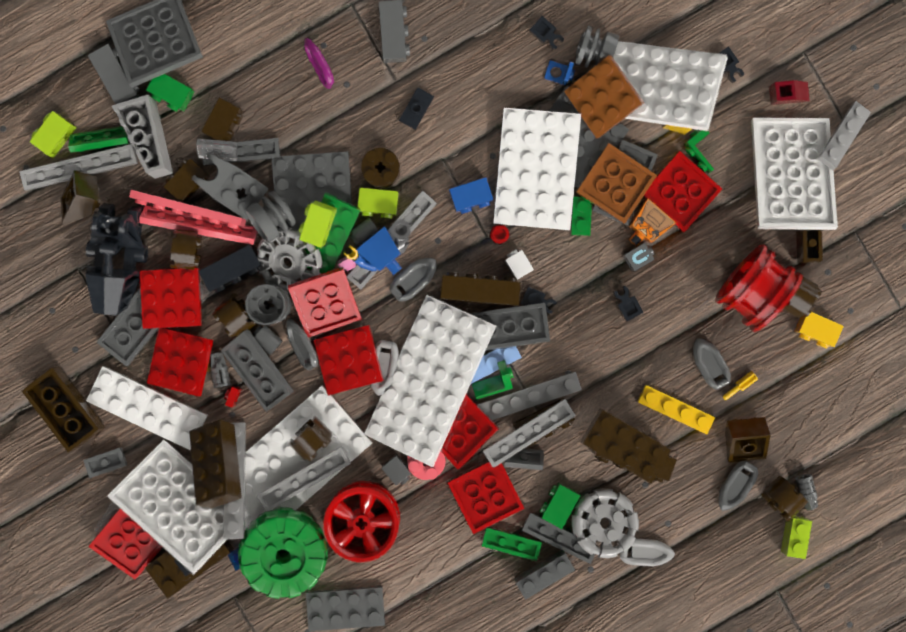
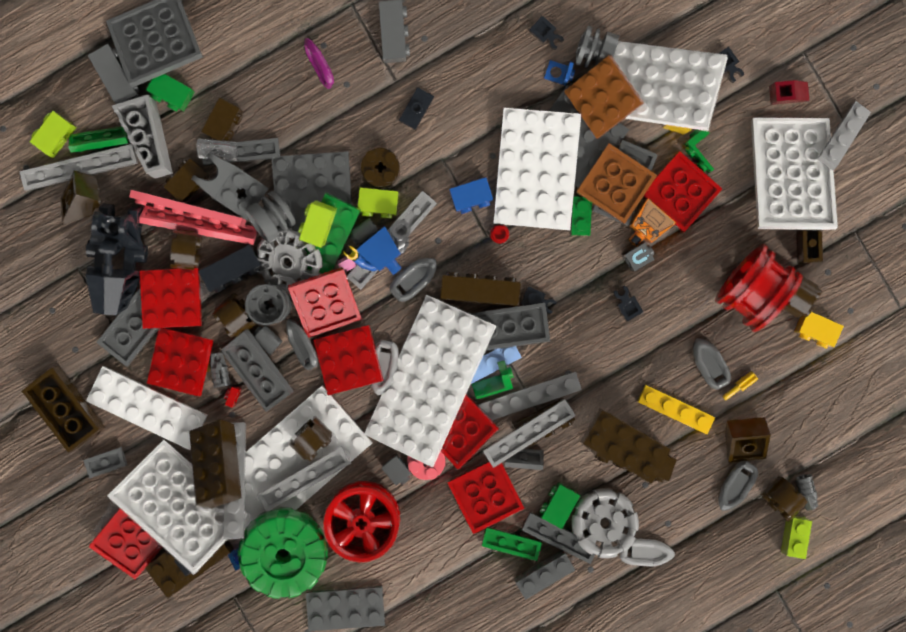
(518, 264): white brick -> none

